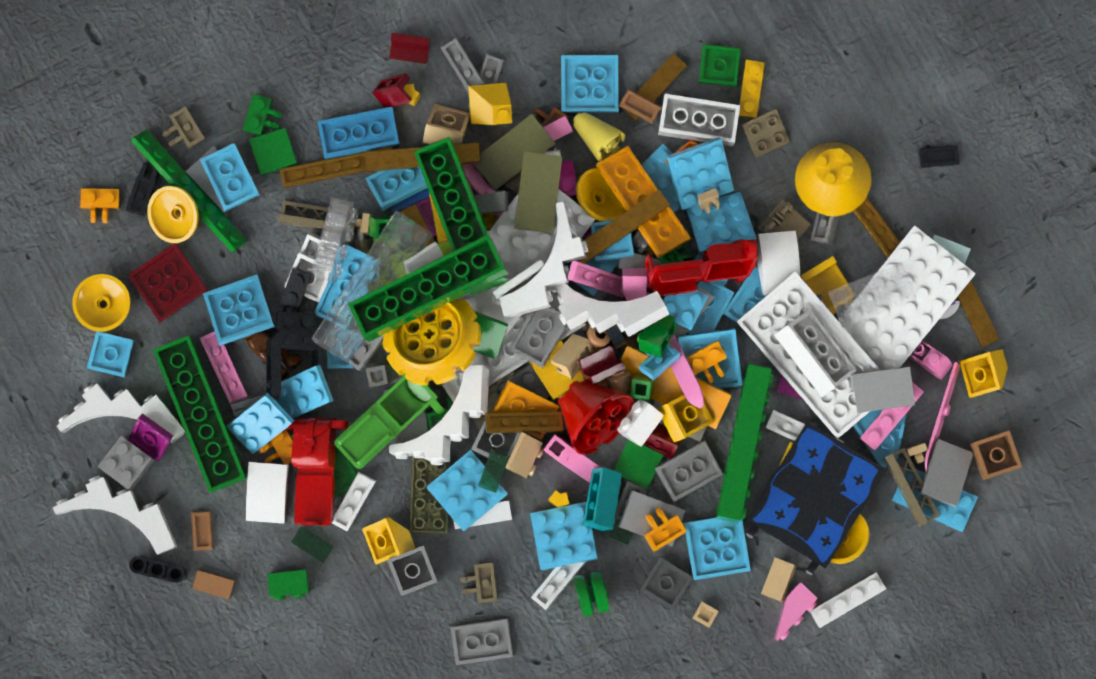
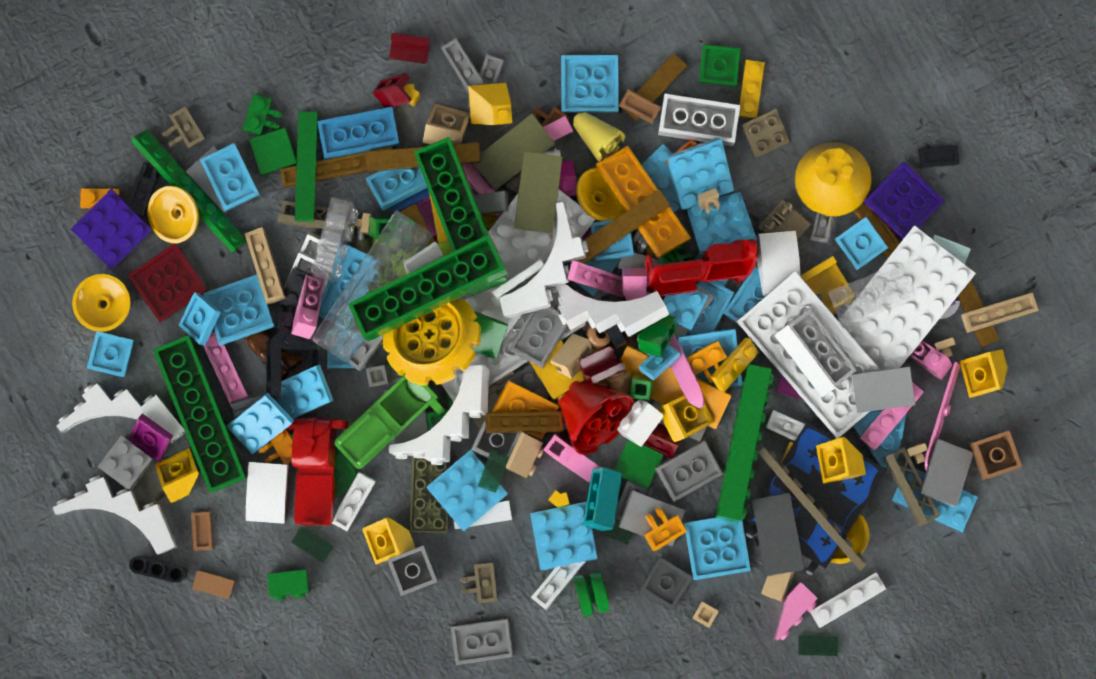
(111, 229): none -> dark purple plate
(177, 474): none -> yellow slope
(199, 318): none -> medium azure plate
(265, 265): none -> tan plate
(306, 166): none -> green tile
(308, 307): none -> bright pink slope
(734, 364): none -> yellow plate
(778, 534): none -> dark grey tile
(817, 645): none -> clear green tile
(818, 514): none -> dark tan plate
(839, 460): none -> yellow slope
(861, 243): none -> medium azure plate
(903, 200): none -> dark purple plate
(944, 346): none -> tan tile
(999, 312): none -> tan plate

